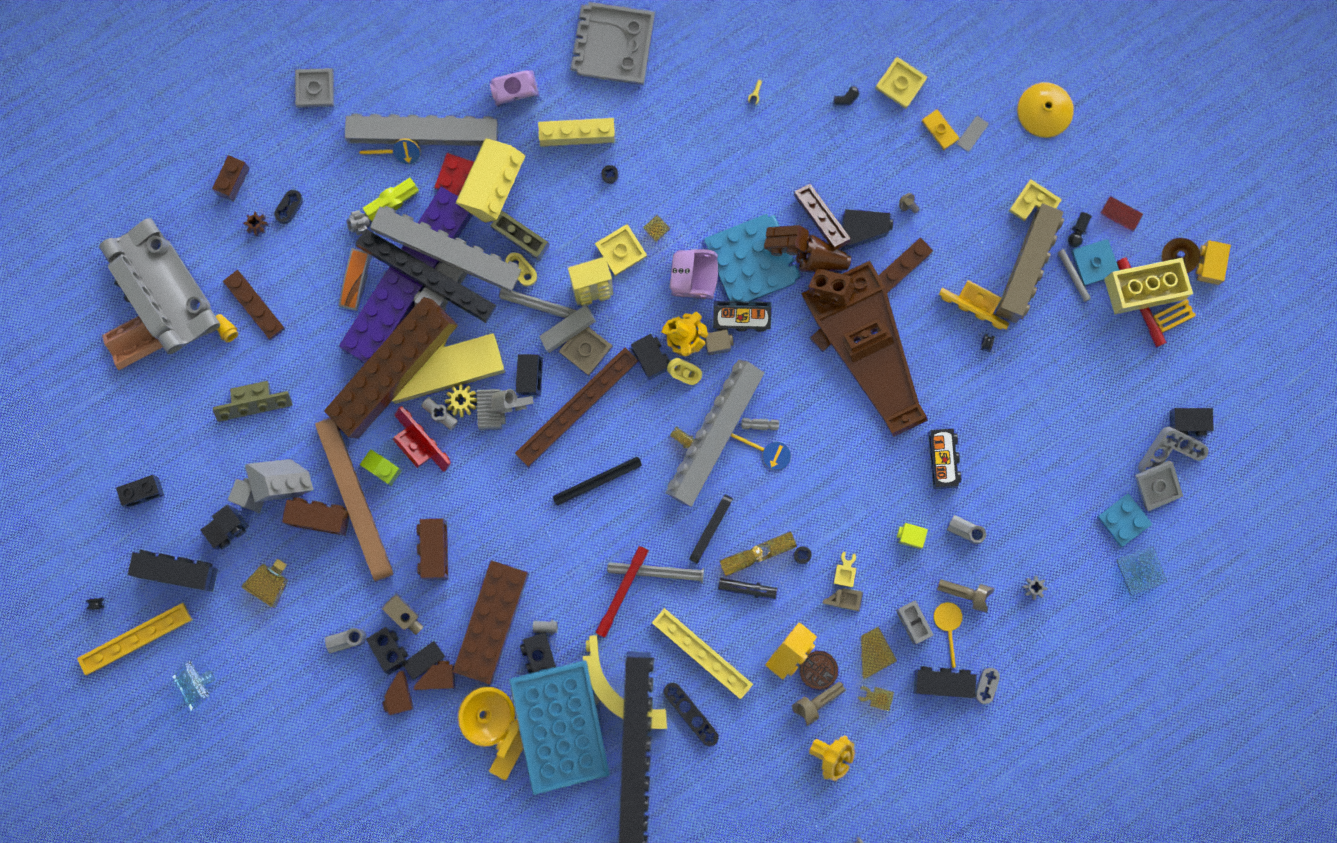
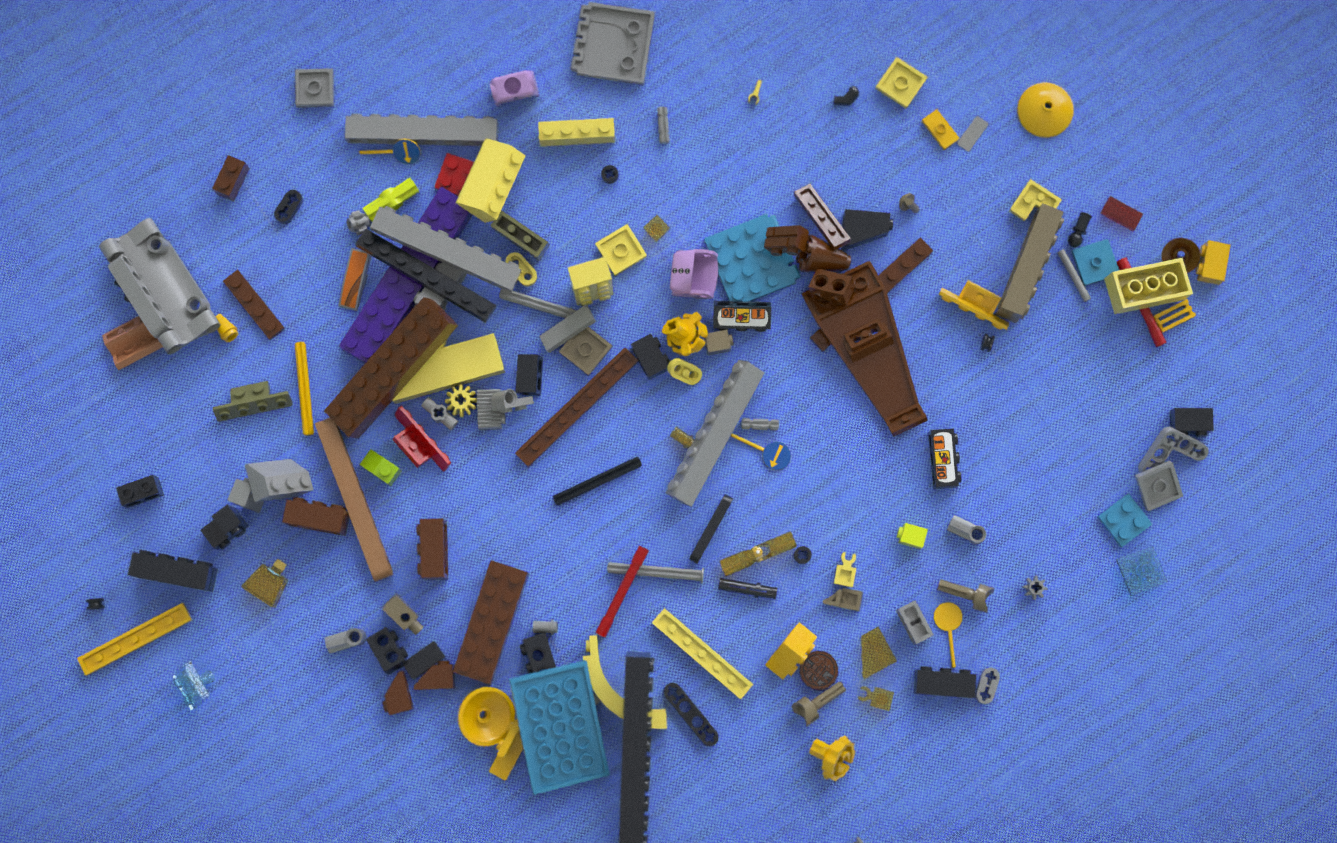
(259, 227): reddish brown gear -> none
(304, 388): none -> yellow axle
(663, 125): none -> light grey axle

